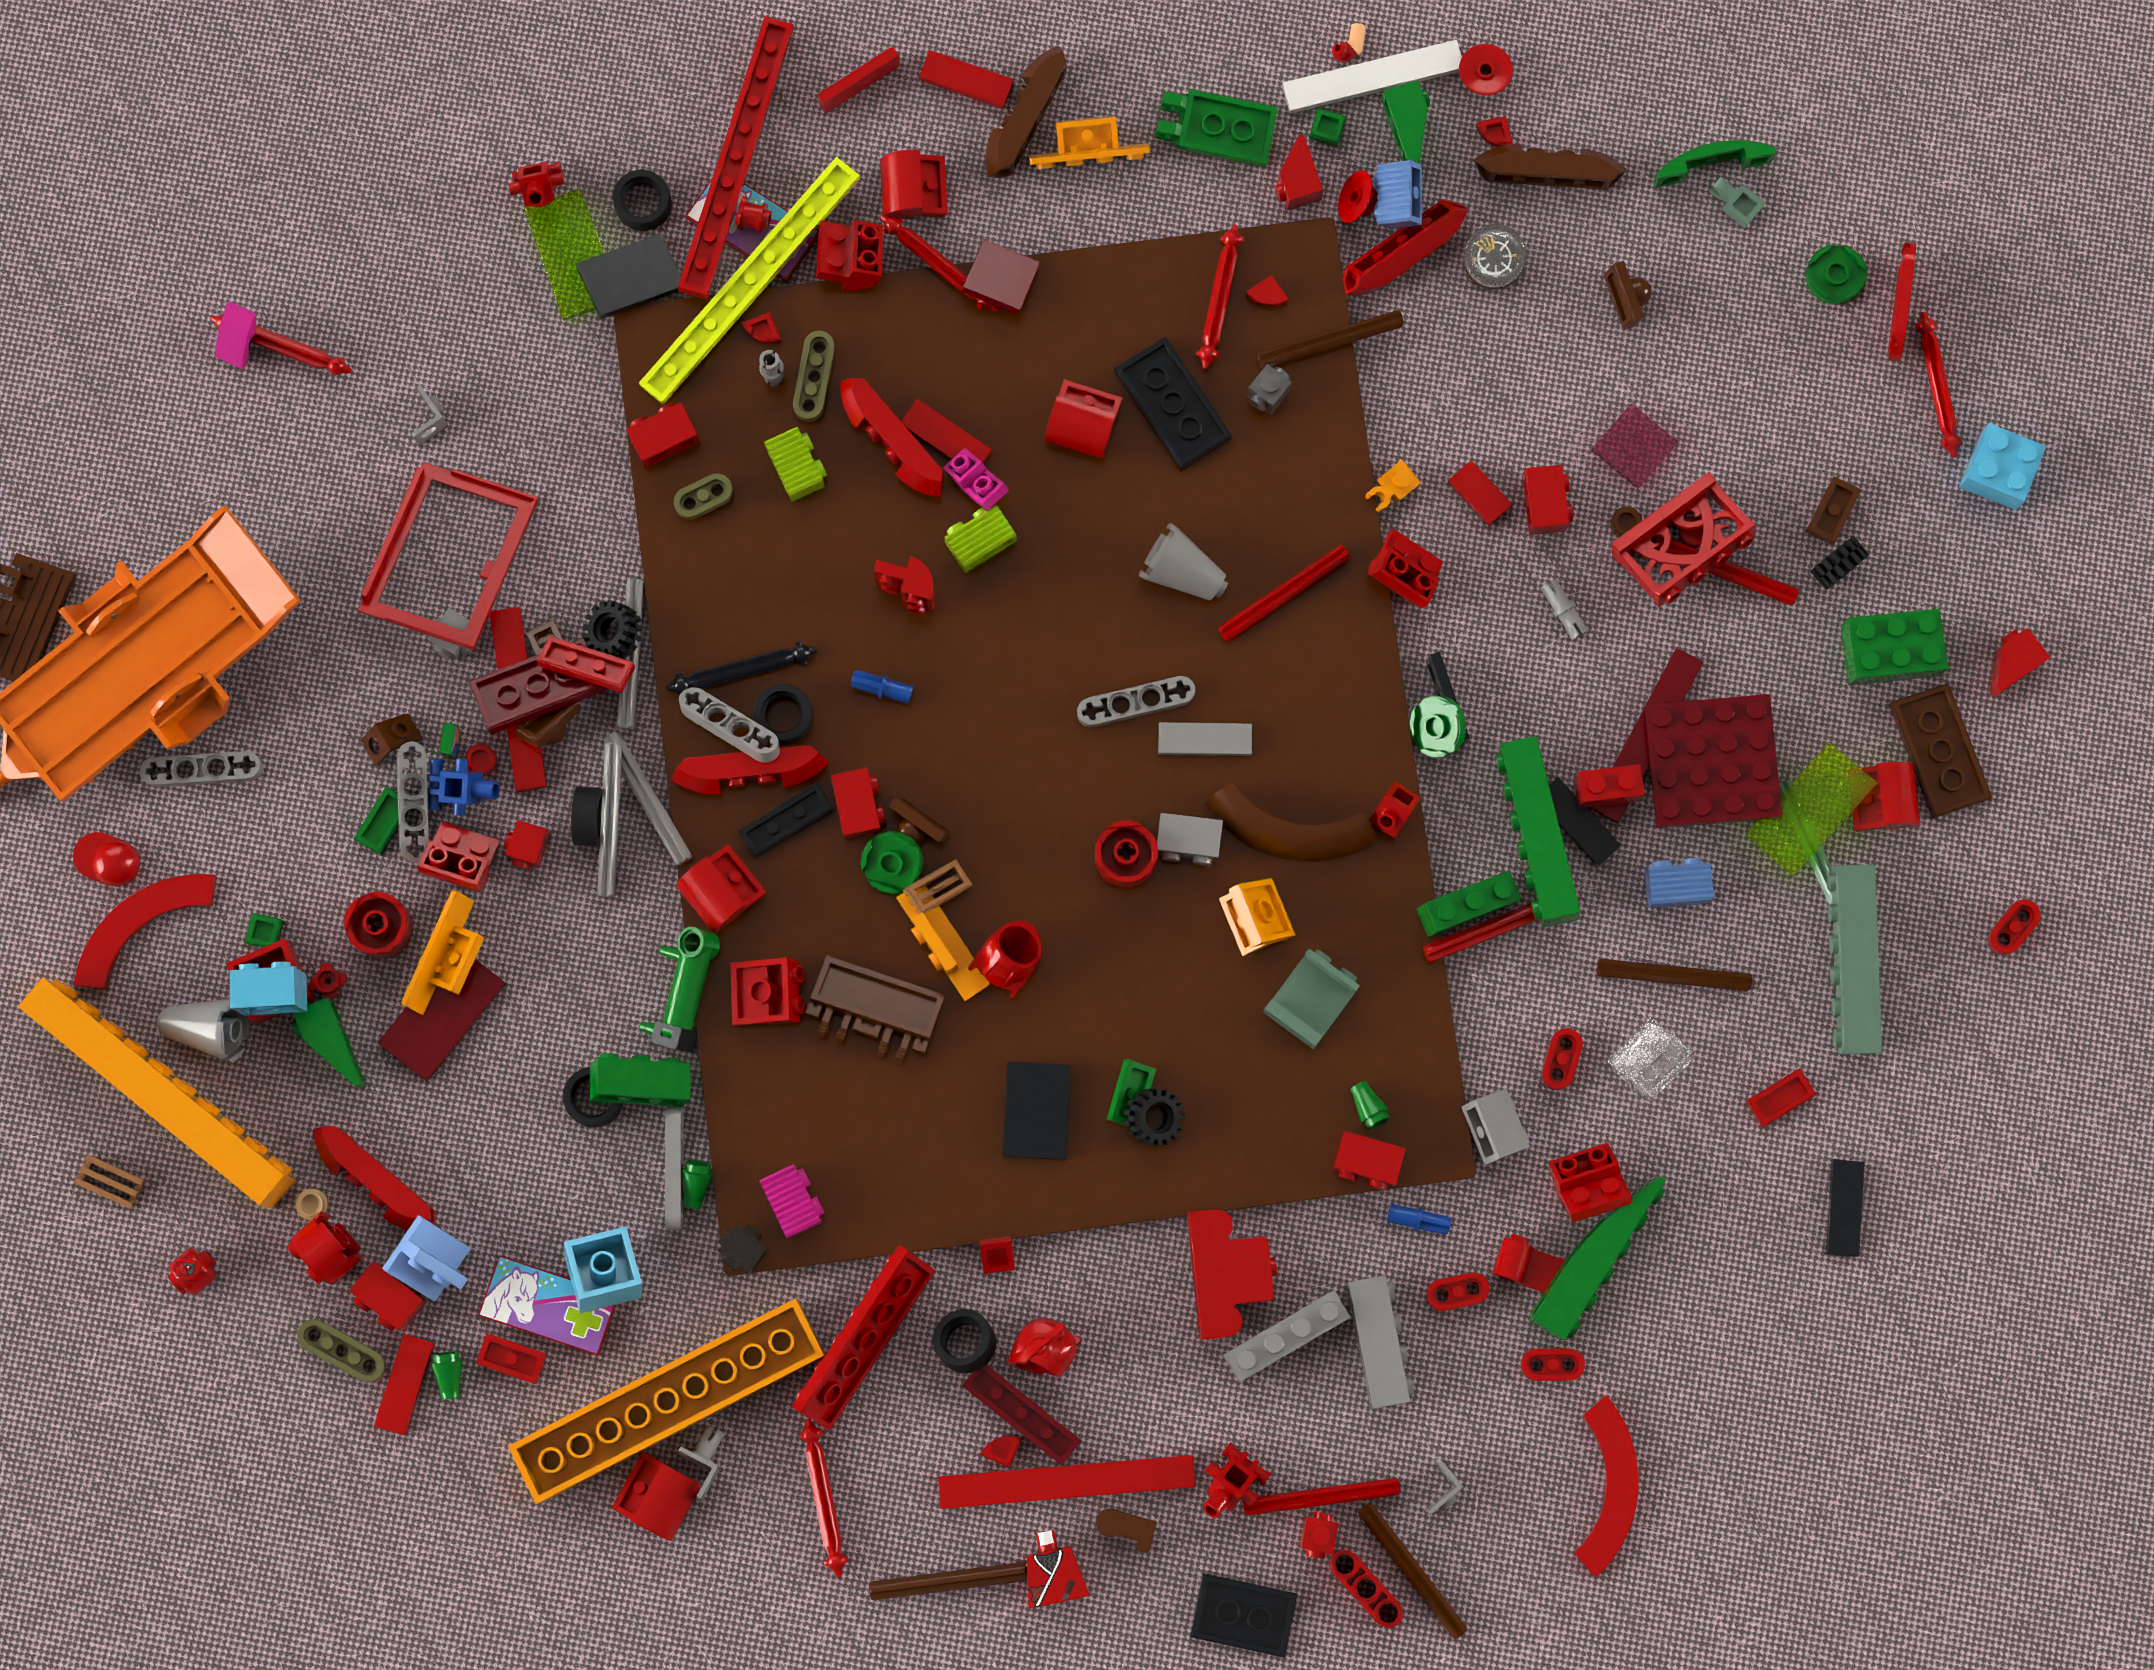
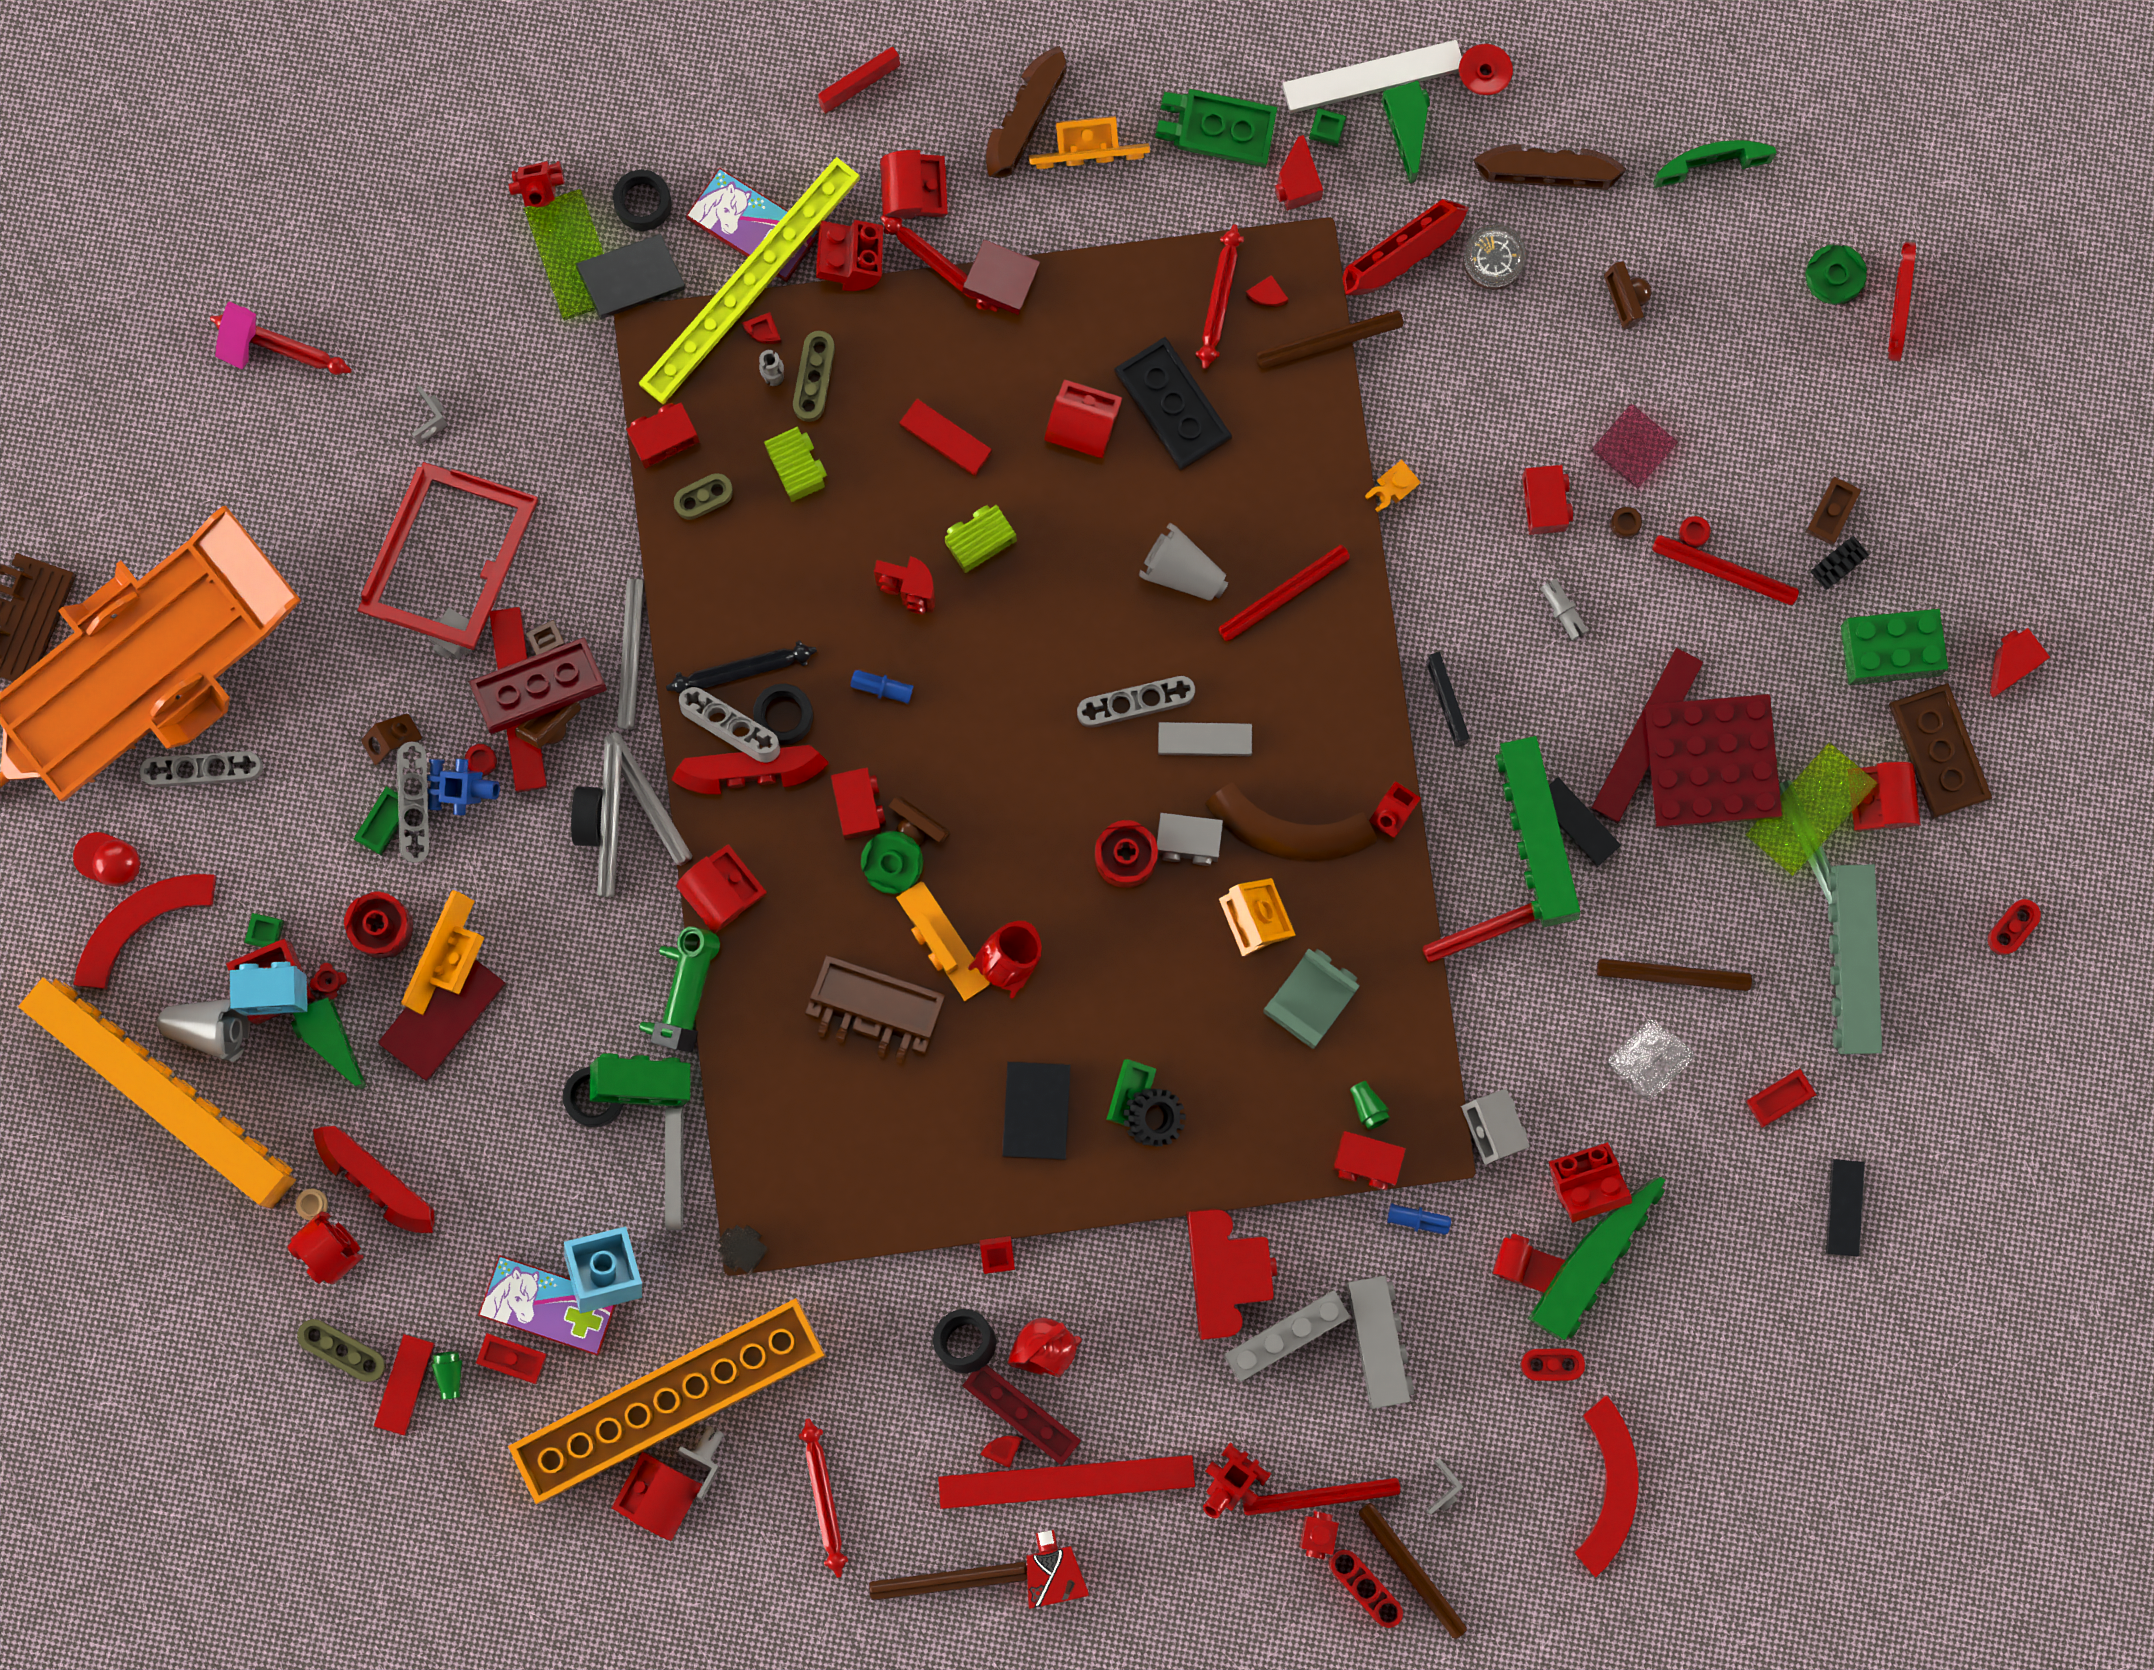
(86, 1170): medium nougat tile -> none
(192, 1271): red head -> none
(387, 1297): red brick -> none
(428, 1259): light blue bracket -> none
(449, 741): green tile -> none
(459, 857): red brick -> none
(526, 845): red brick -> none
(585, 664): red tile -> none
(599, 624): black tyre -> none
(696, 1179): green cone -> none
(735, 158): red plate -> none
(753, 215): red brick -> none
(766, 991): red plate -> none
(786, 820): black tile -> none
(791, 1200): dark pink brick -> none
(863, 1338): red plate -> none
(867, 408): red brick -> none
(916, 900): medium nougat tile -> none
(966, 79): red tile -> none
(975, 479): dark pink slope -> none
(1115, 1522): reddish brown leg -> none
(1243, 1615): black tile -> none
(1269, 389): flat silver brick -> none
(1352, 47): arm -> none
(1357, 197): red piece -> none
(1398, 194): medium blue brick -> none
(1406, 569): red brick -> none
(1438, 726): tile -> none
(1457, 1291): red plate -> none
(1468, 903): green brick -> none
(1479, 493): red tile -> none
(1495, 131): red tile -> none
(1561, 1060): red plate -> none
(1609, 786): red brick -> none
(1679, 883): medium blue brick -> none
(1691, 500): red fence -> none
(1741, 203): sand green plate -> none
(1939, 384): red wheel -> none
(2002, 466): medium azure brick -> none

